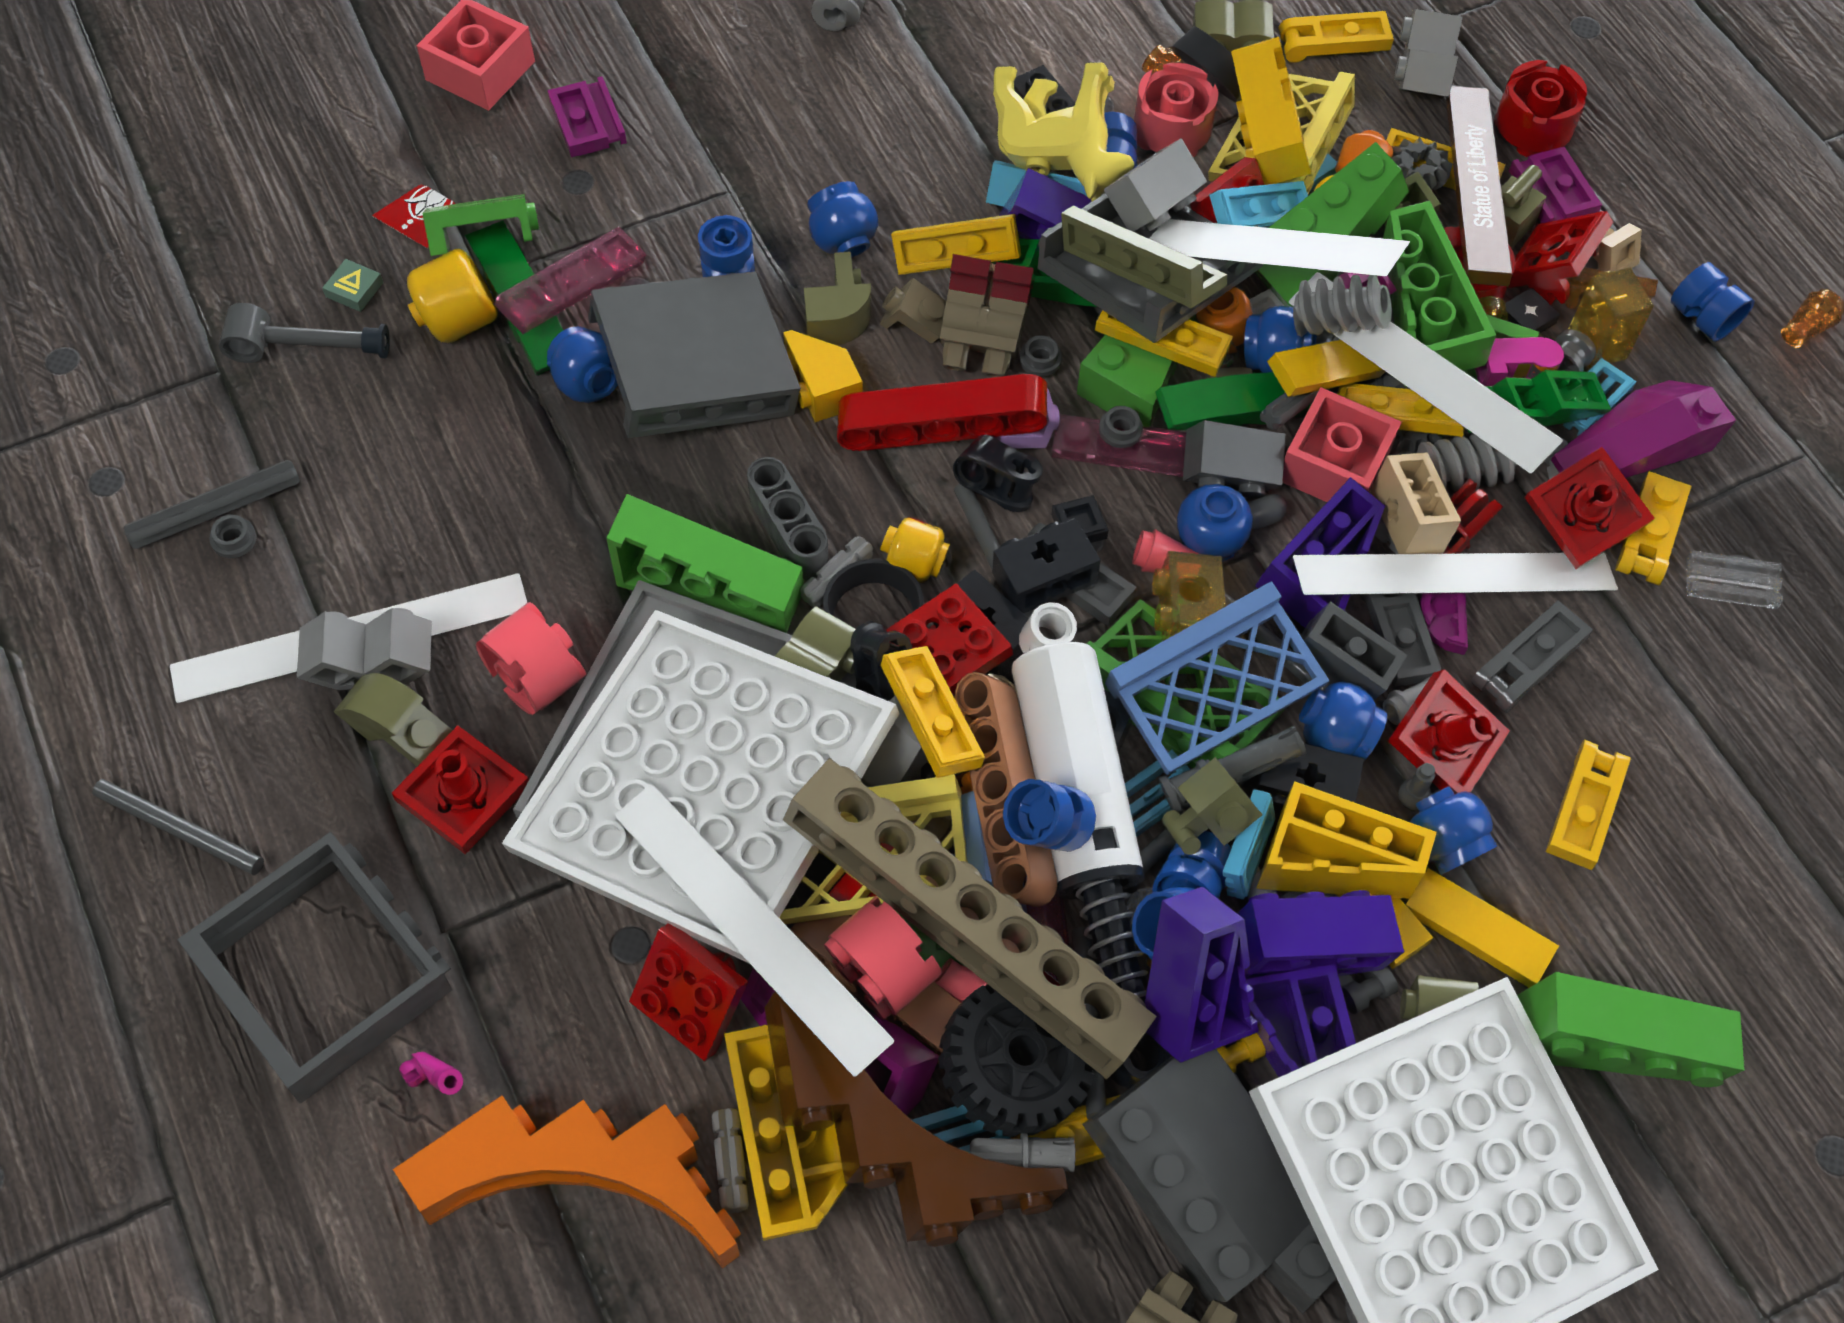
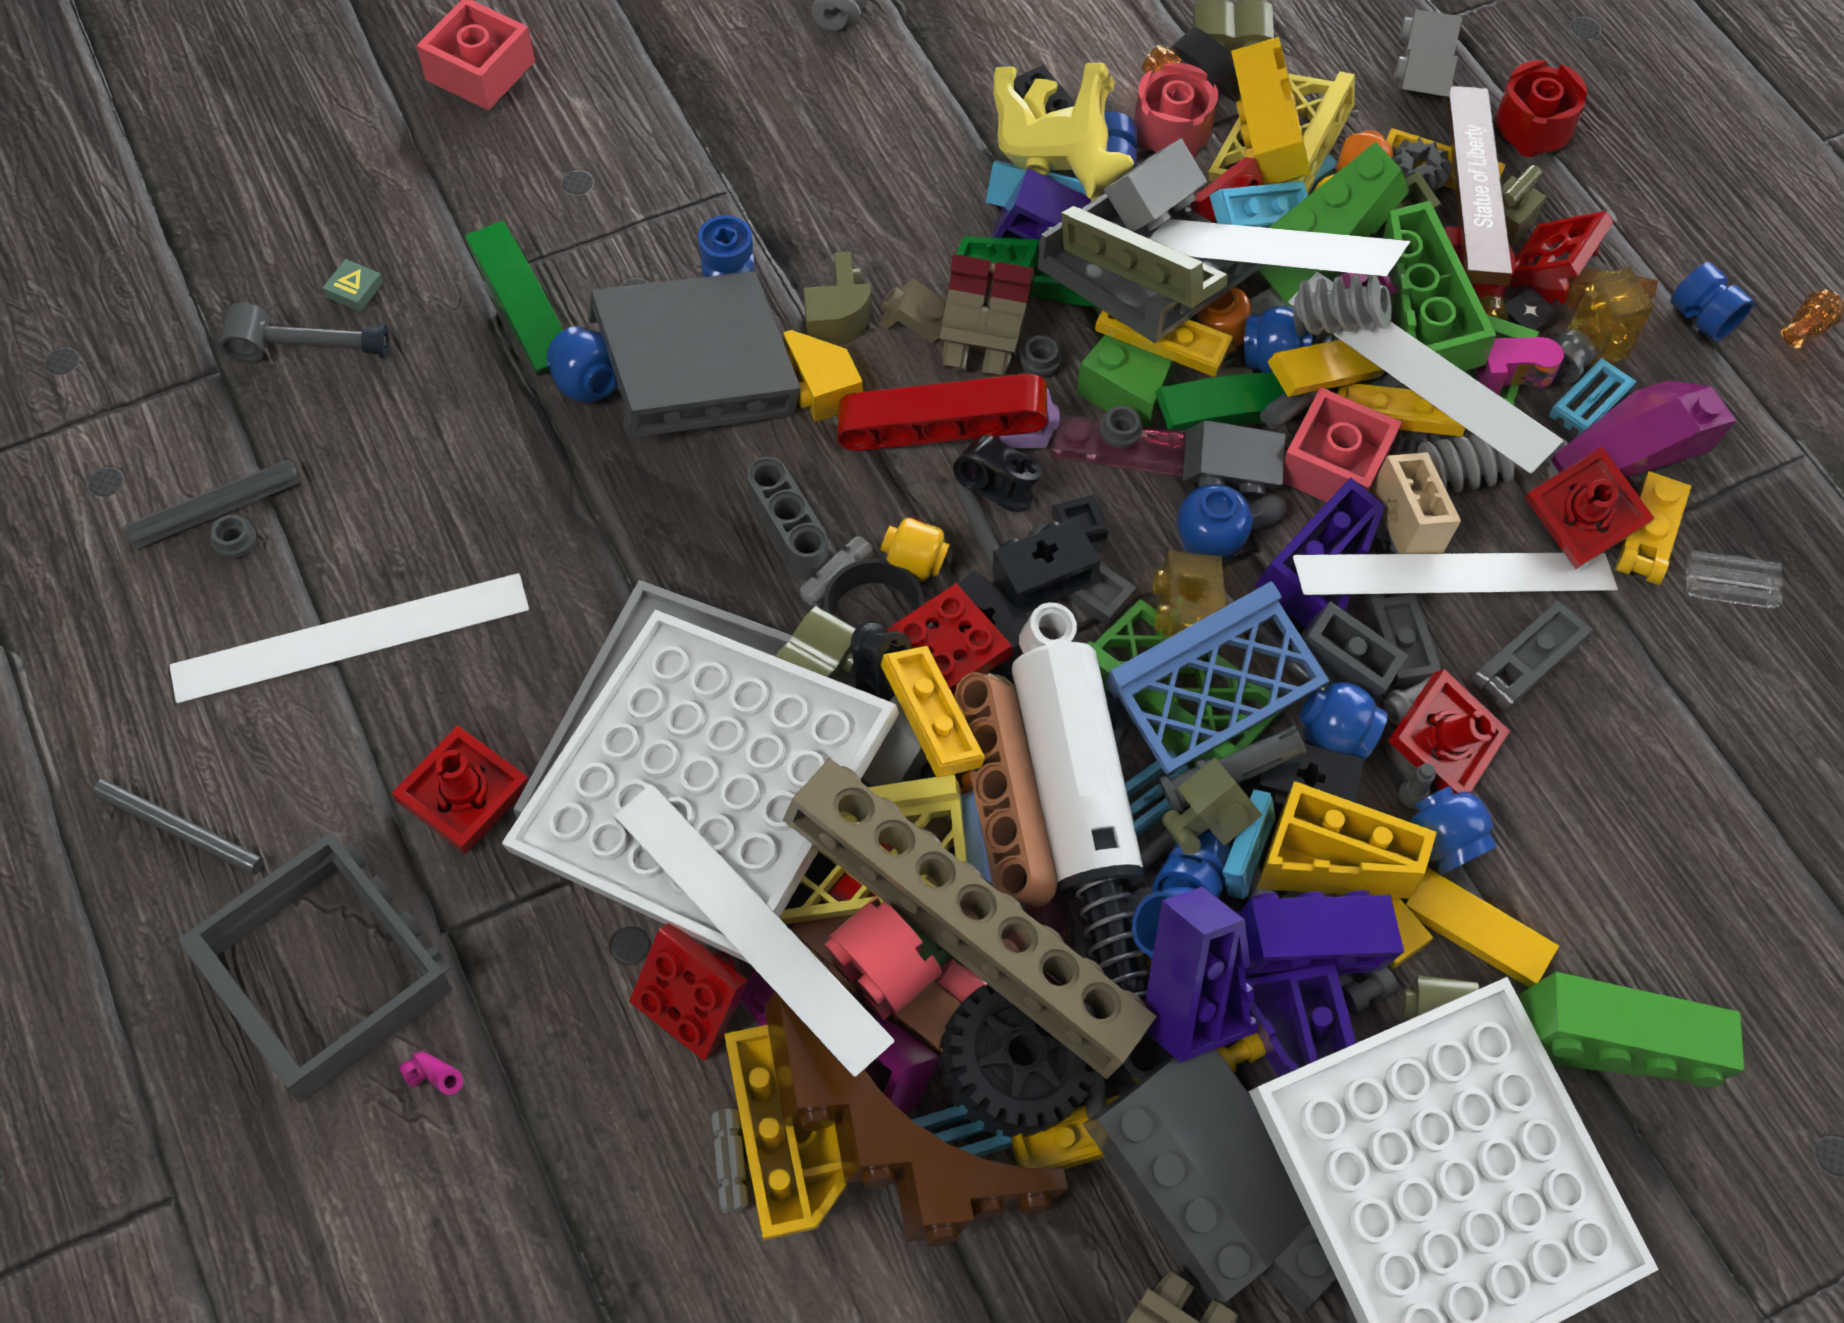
(341, 650): light grey brick -> none
(392, 712): olive brick -> none
(406, 212): red sticker -> none
(440, 217): bright green panel -> none
(450, 297): yellow head -> none
(496, 1155): orange arch -> none
(530, 658): coral brick -> none
(570, 280): clear pink plate -> none
(586, 117): magenta plate -> none
(702, 564): bright green wedge -> none
(842, 219): blue piece -> none
(934, 245): yellow tile -> none
(1027, 1151): light grey axle -> none
(1049, 815): blue wheel -> none
(1153, 548): coral cone -> none
(1335, 34): yellow plate -> none
(1446, 620): magenta plate -> none
(1472, 517): red arm -> none
(1555, 396): green slope -> none
(1562, 183): magenta plate -> none
(1588, 806): yellow plate -> none
(1619, 249): tan tile -> none

